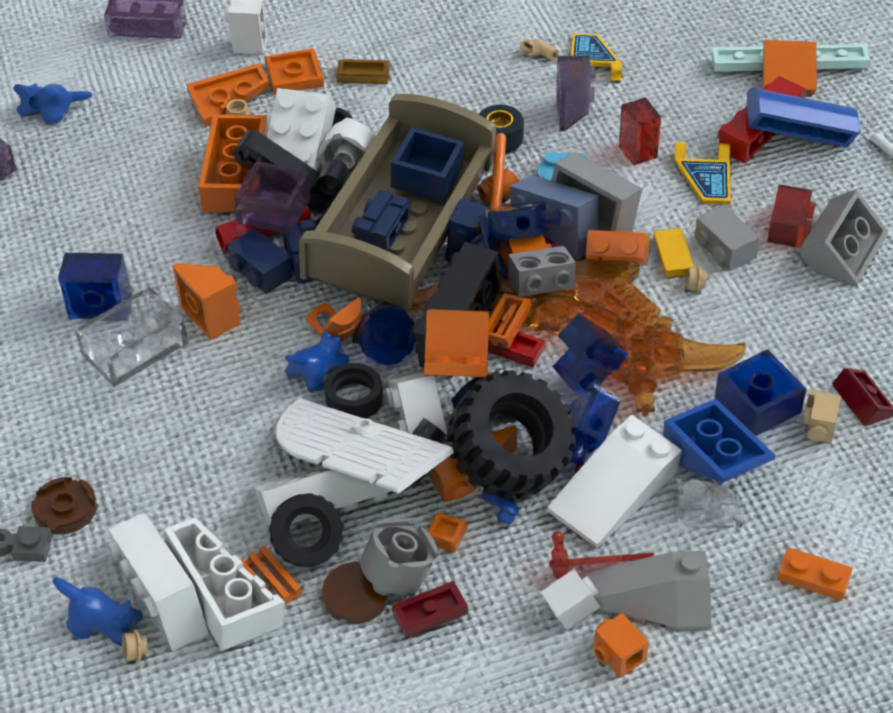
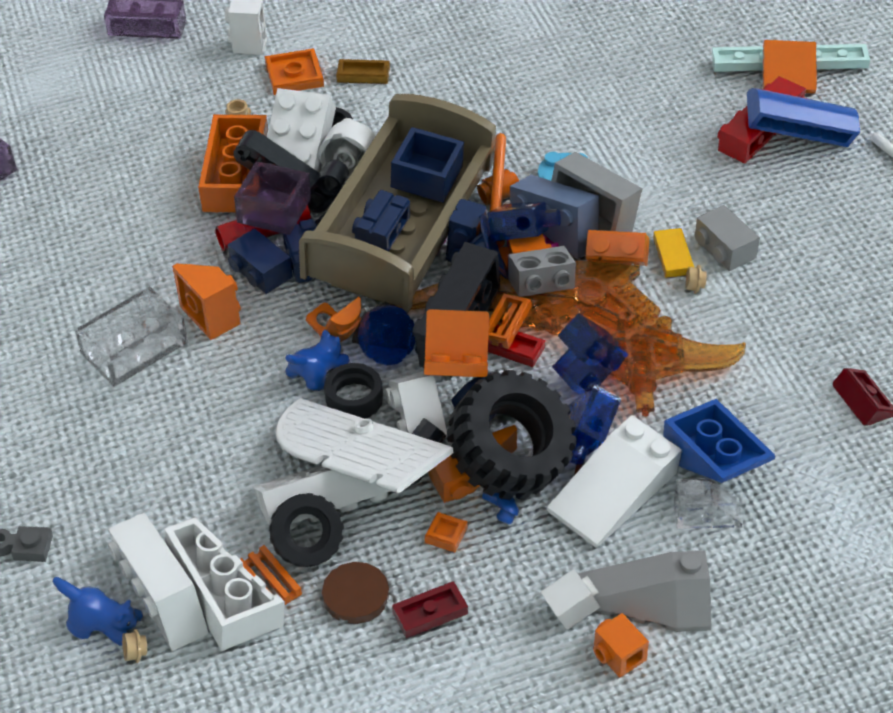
(50, 101): blue animal -> none
(64, 505): reddish brown tile -> none
(93, 283): clear blue brick -> none
(214, 93): orange wing -> none
(397, 557): light grey brick -> none
(507, 121): black wheel -> none
(538, 48): tan arm -> none
(561, 563): clear red piece -> none
(573, 89): clear purple slope -> none
(598, 52): flag -> none
(639, 131): clear red brick -> none
(706, 177): flag -> none
(760, 392): clear blue brick -> none
(790, 216): clear red brick -> none
(814, 573): orange plate -> none
(821, 415): tan brick -> none
(844, 239): light grey slope -> none

